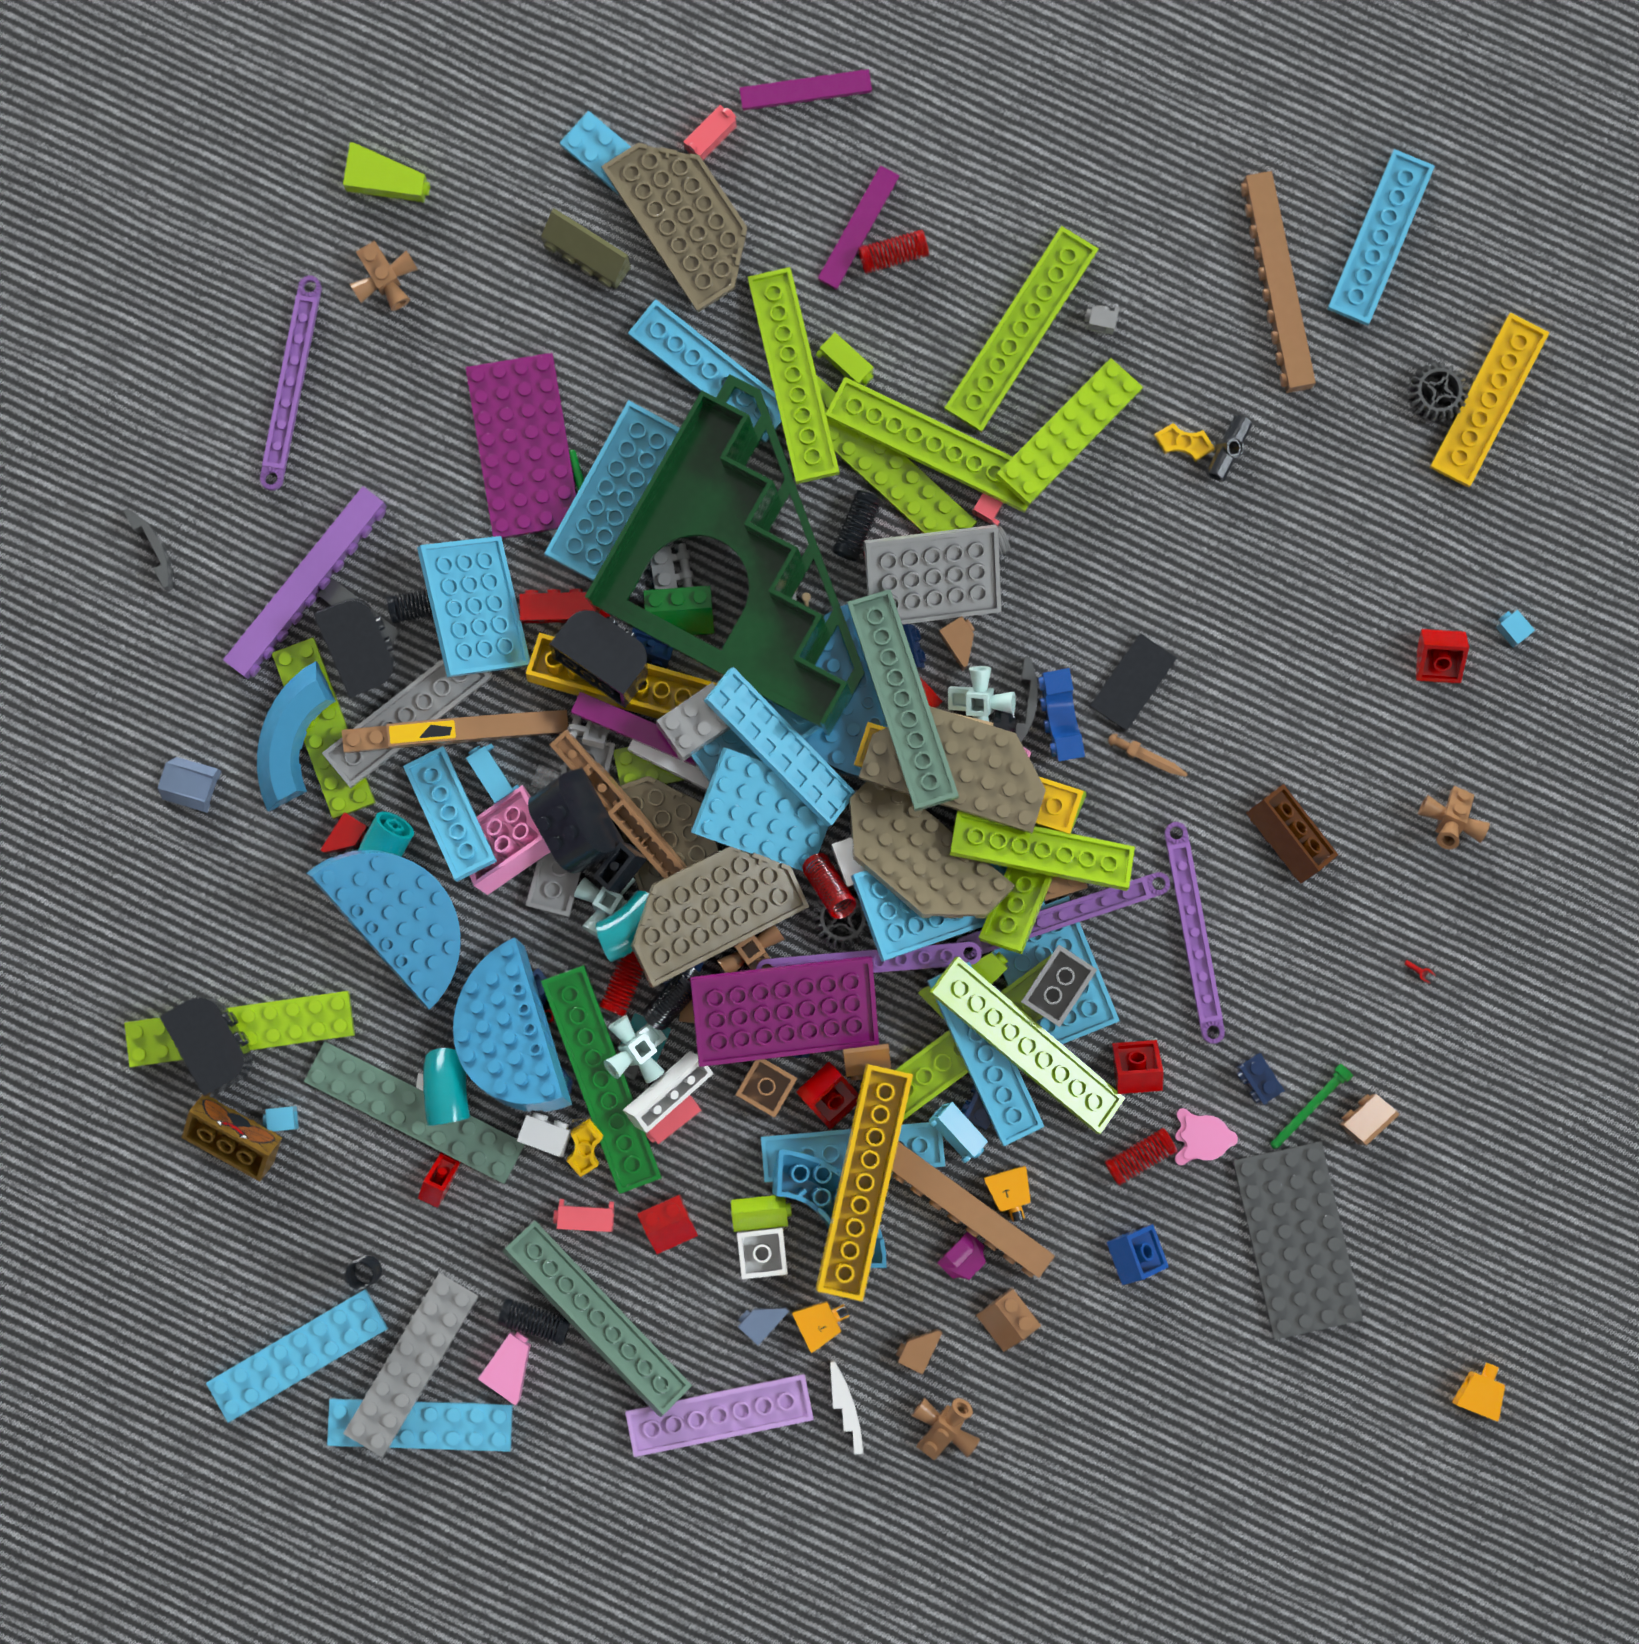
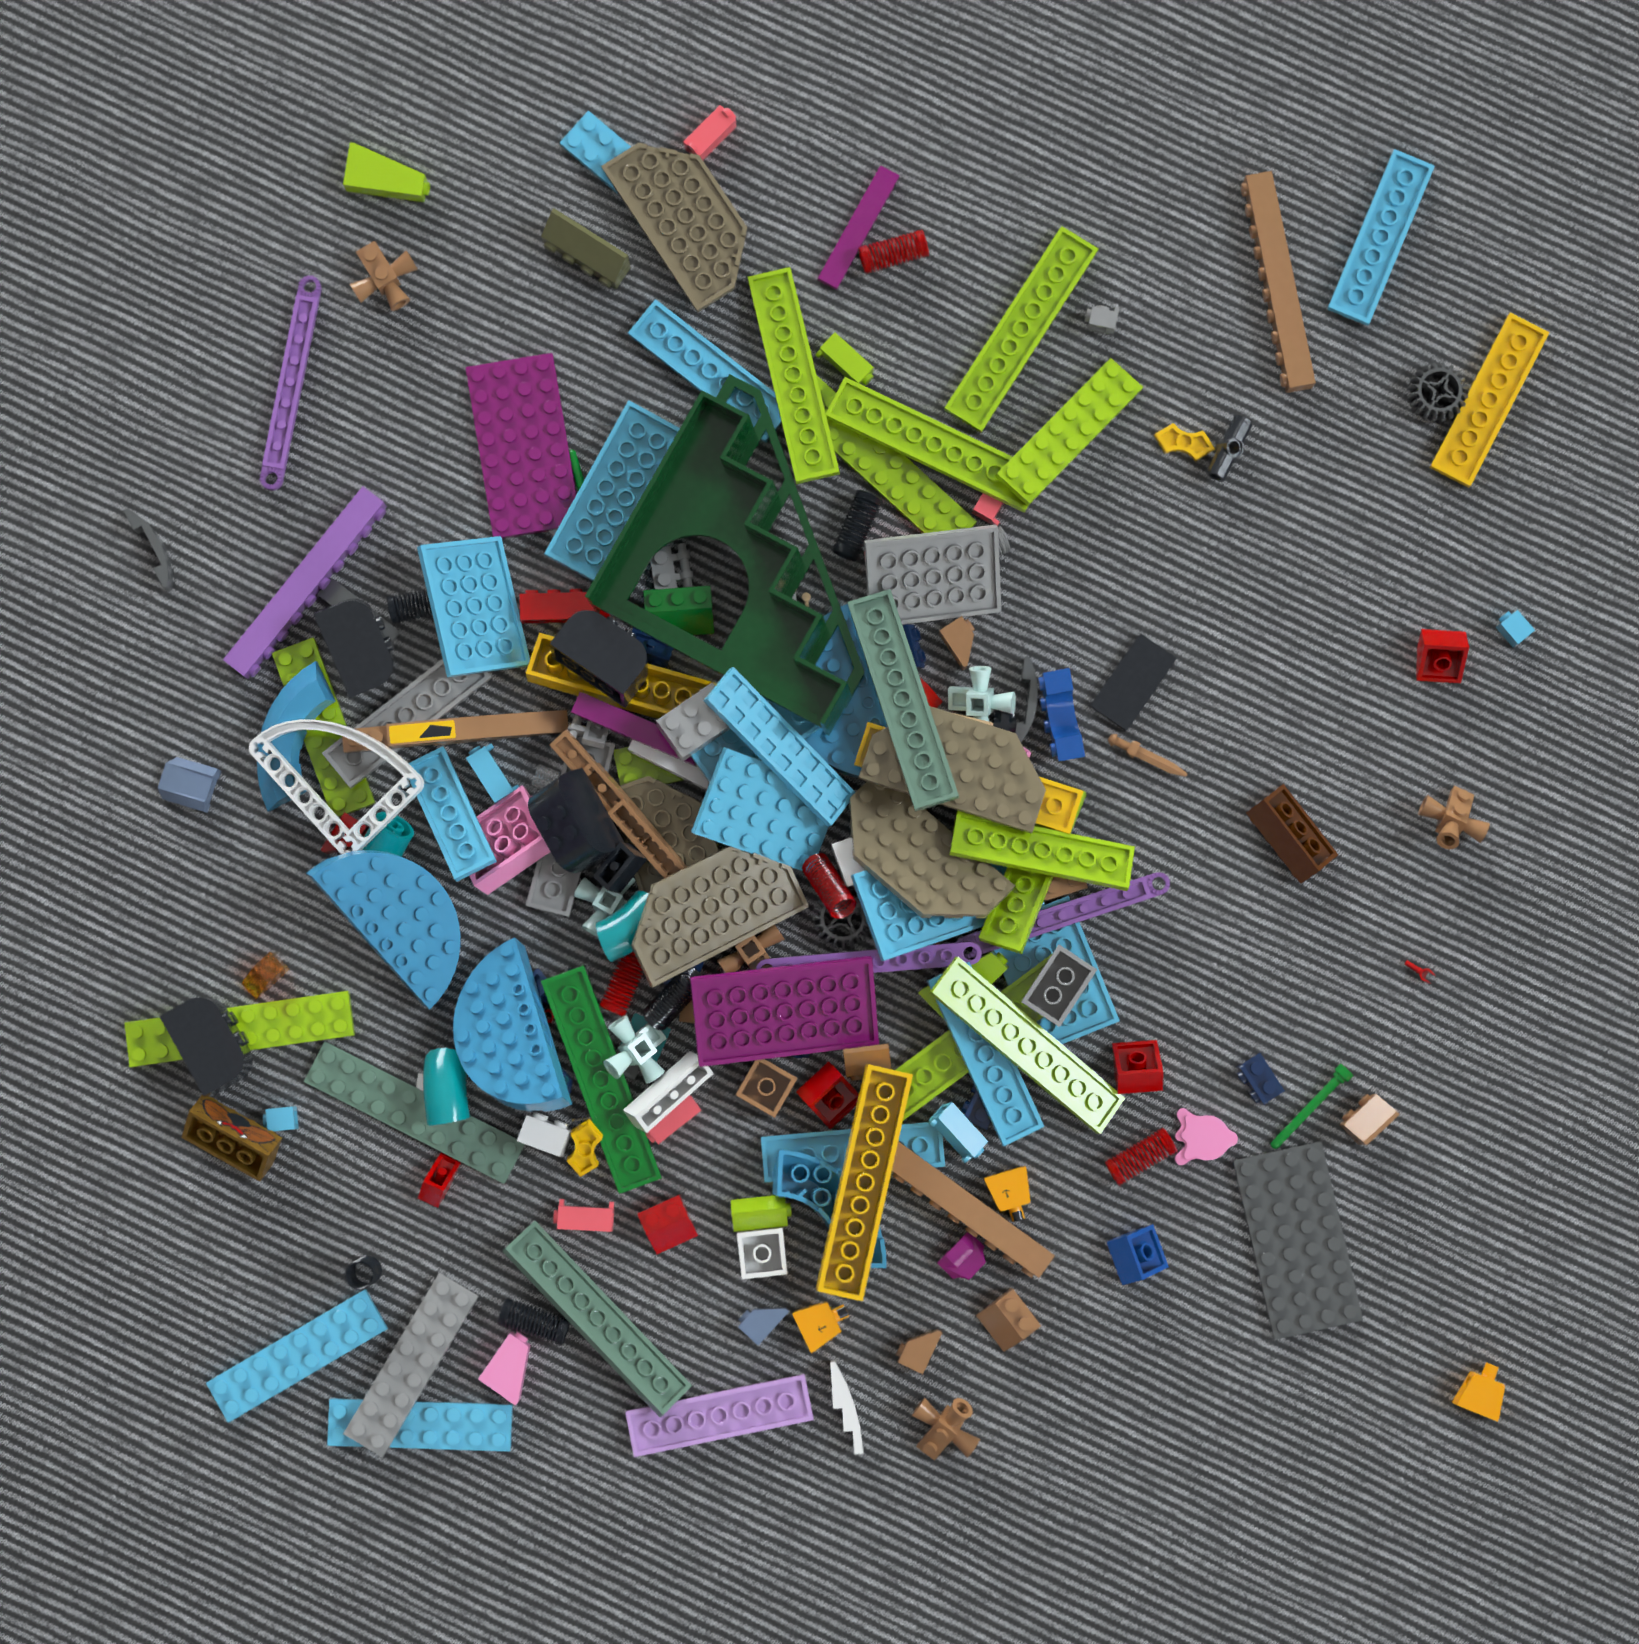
(264, 975): none -> clear orange slope
(315, 801): none -> white beam
(805, 89): magenta tile -> none
(1194, 932): medium lavender plate -> none

